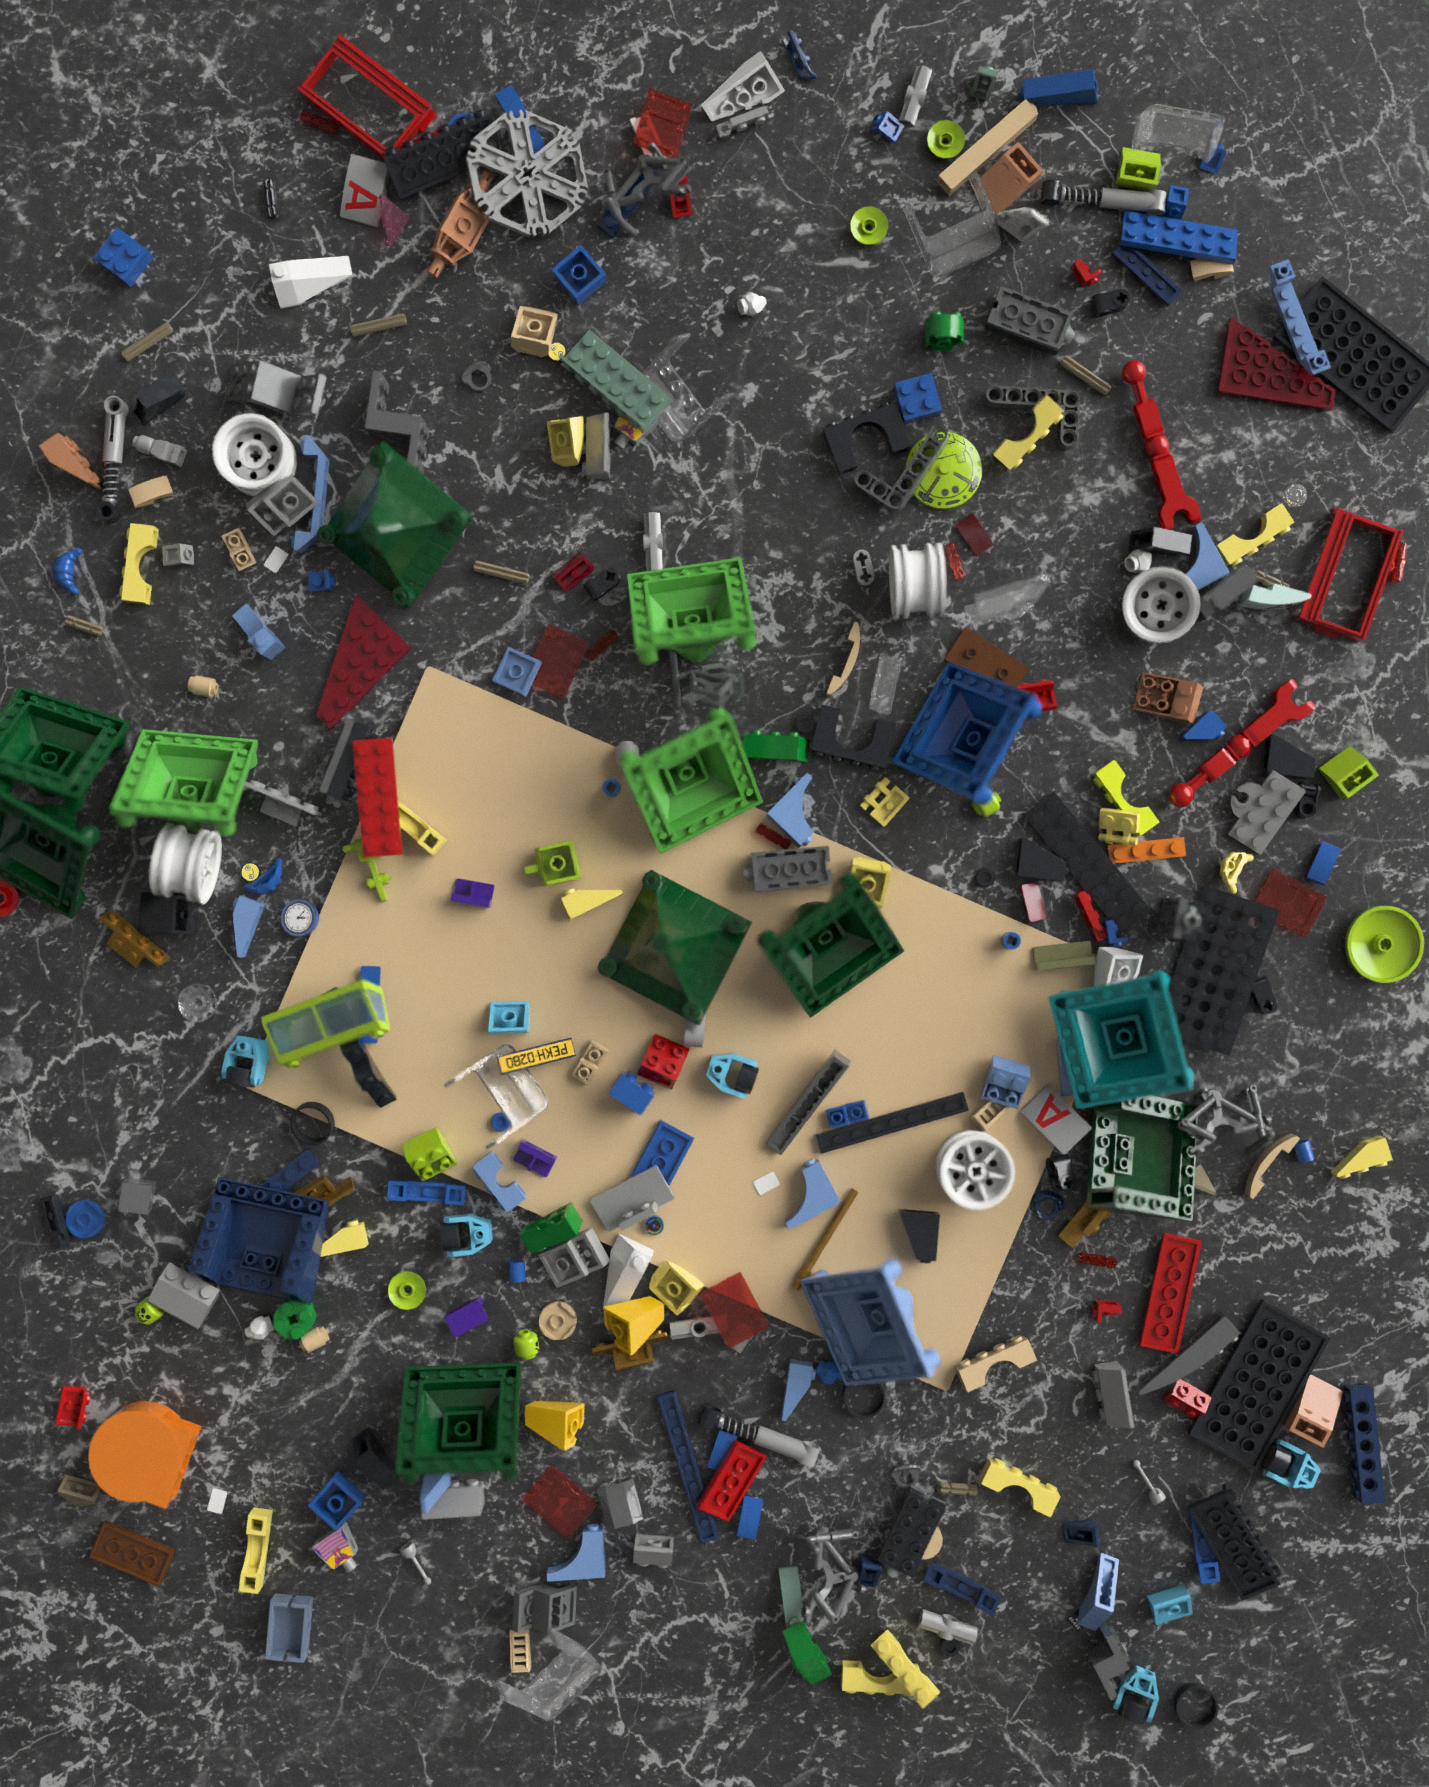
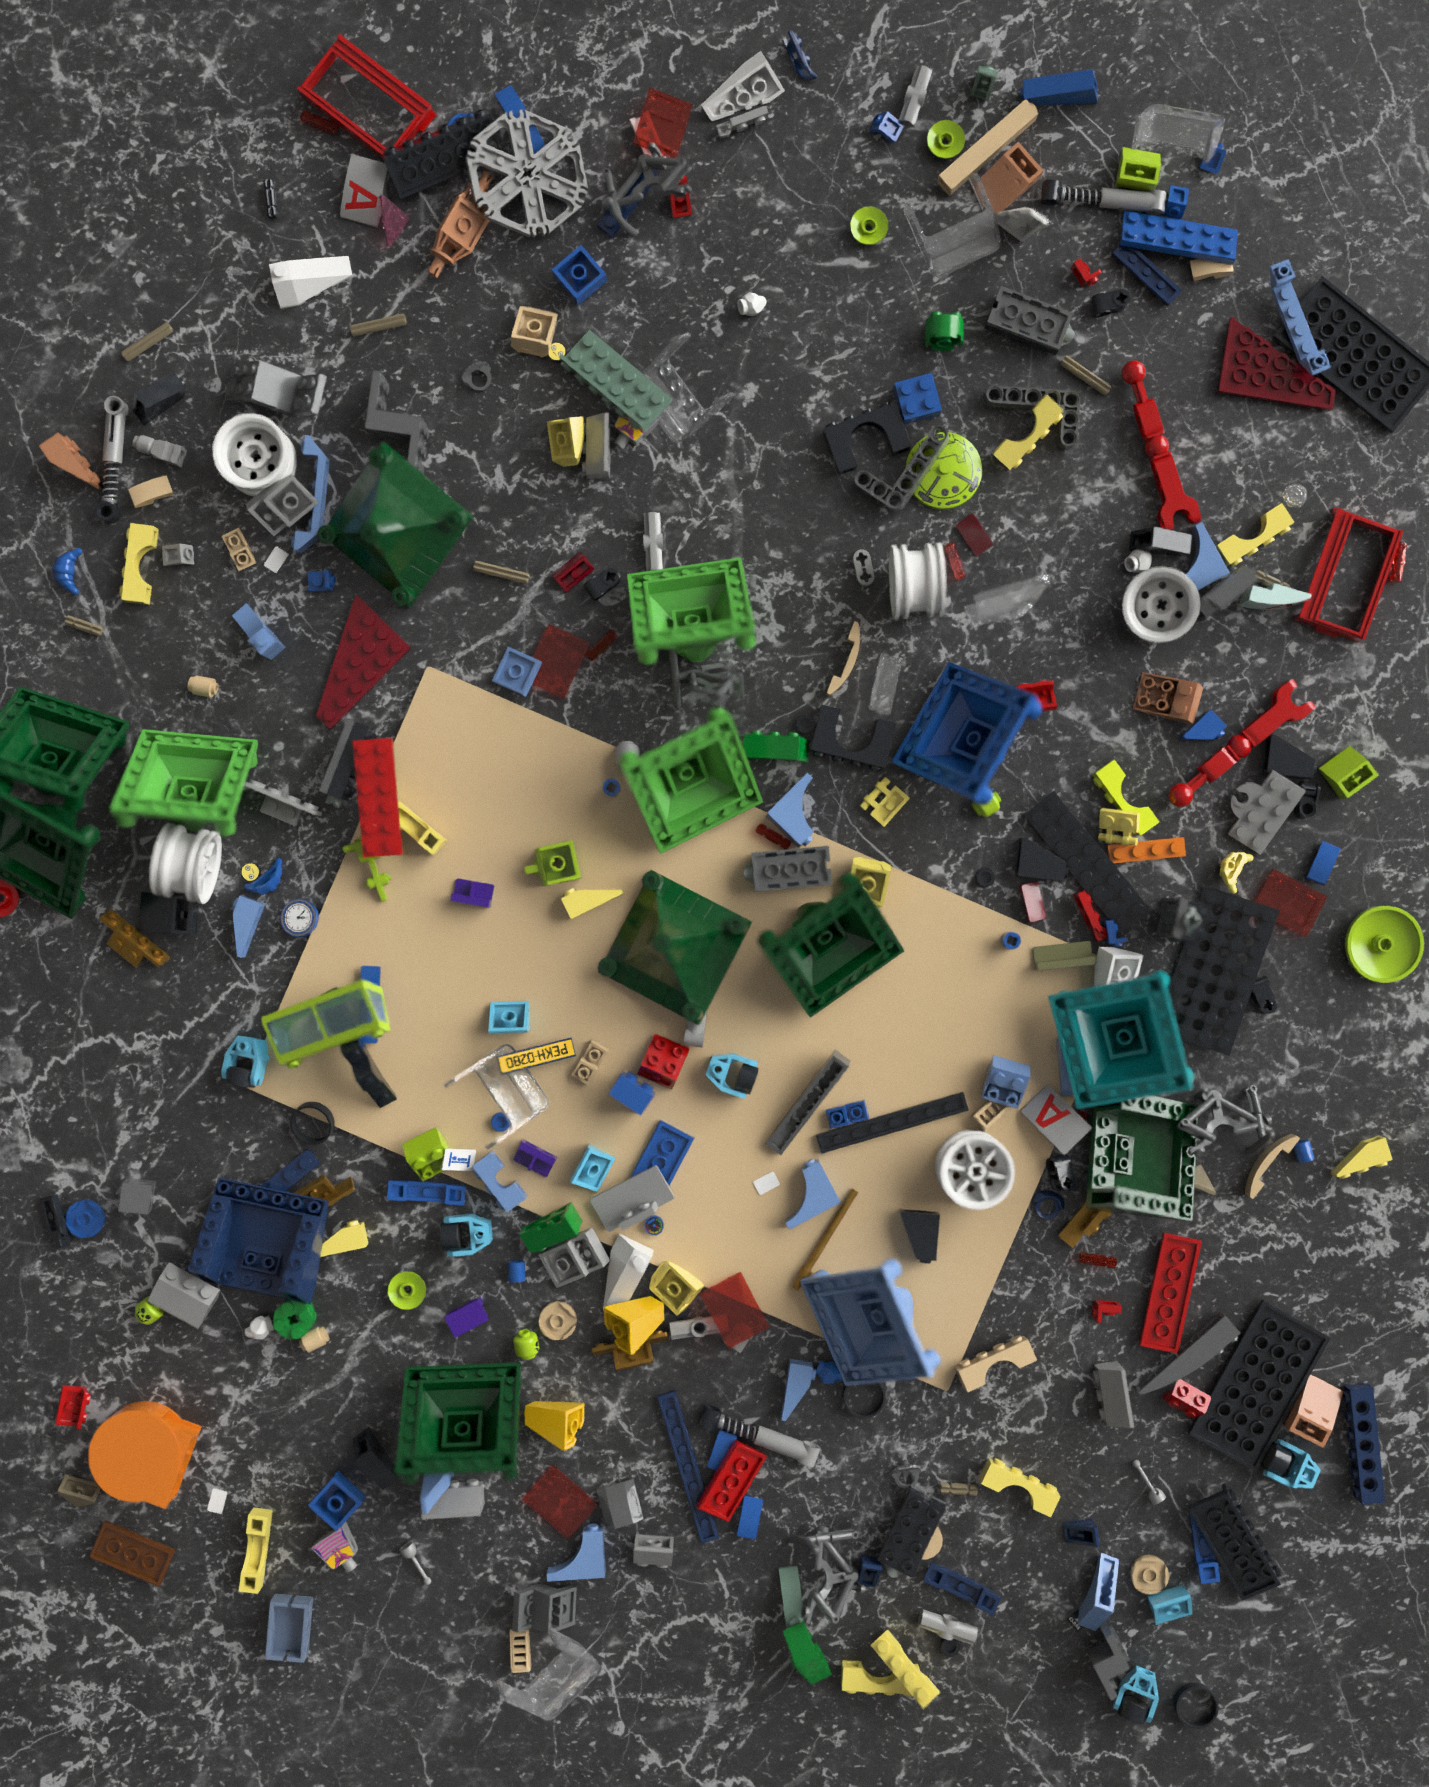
(123, 257): blue brick -> none
(188, 1006): clear dish -> none
(459, 1159): none -> white sticker
(592, 1168): none -> medium azure slope
(986, 659): reddish brown plate -> none
(1149, 1574): none -> tan tile

